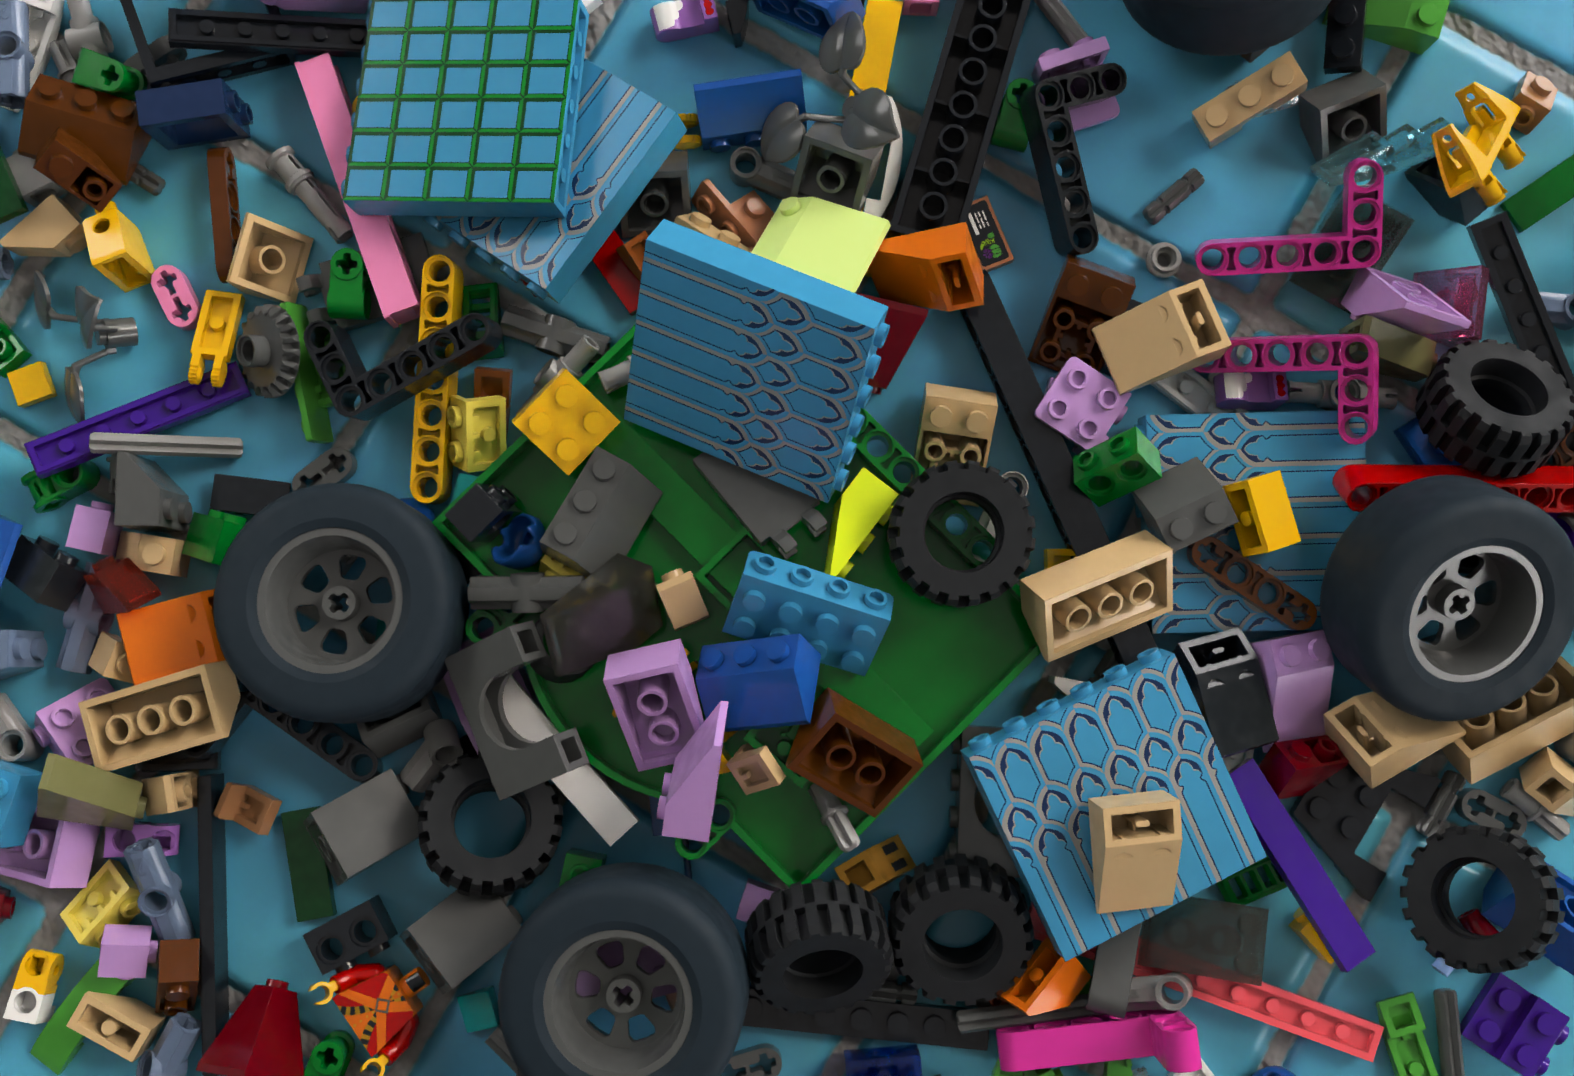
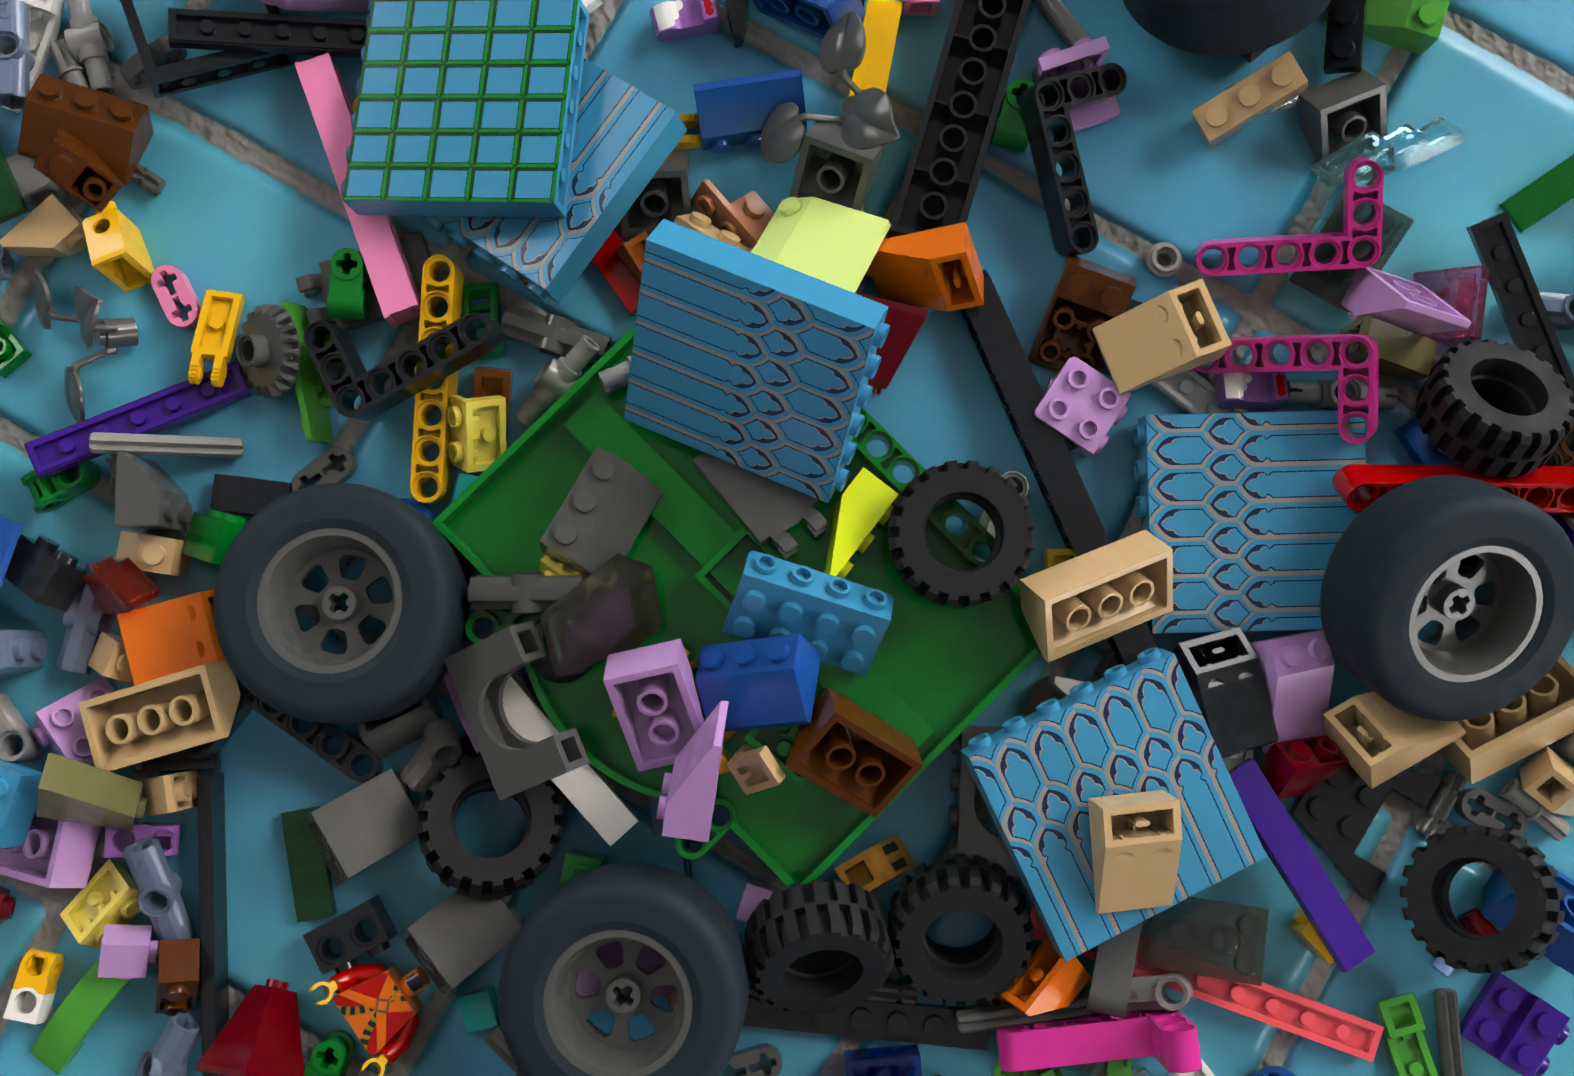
(32, 384): yellow tile -> none
(94, 529): lavender brick -> none
(107, 75): green piece -> none
(117, 1023): tan slope -> none
(193, 114): dark blue window -> none
(224, 207): reddish brown beam -> none
(248, 807): medium nougat bracket -> none
(269, 260): tan slope -> none
(301, 182): light grey pin -> none
(483, 512): black brick -> none
(520, 543): blue hair -> none
(565, 421): yellow piece -> none
(682, 598): tan slope -> none
(766, 177): dark grey piece -> none
(835, 817): light grey axle -> none
(880, 207): white slope -> none
(955, 426): tan slope -> none
(988, 236): tile -> none
(1117, 466): green brick -> none
(1173, 196): dark grey axle -> none
(1185, 505): dark grey slope -> none
(1249, 586): reddish brown beam -> none
(1261, 889): green slope -> none
(1263, 514): yellow brick -> none
(1428, 182): black slope -> none
(1478, 145): yellow hose -> none
(1535, 98): medium nougat bracket -> none

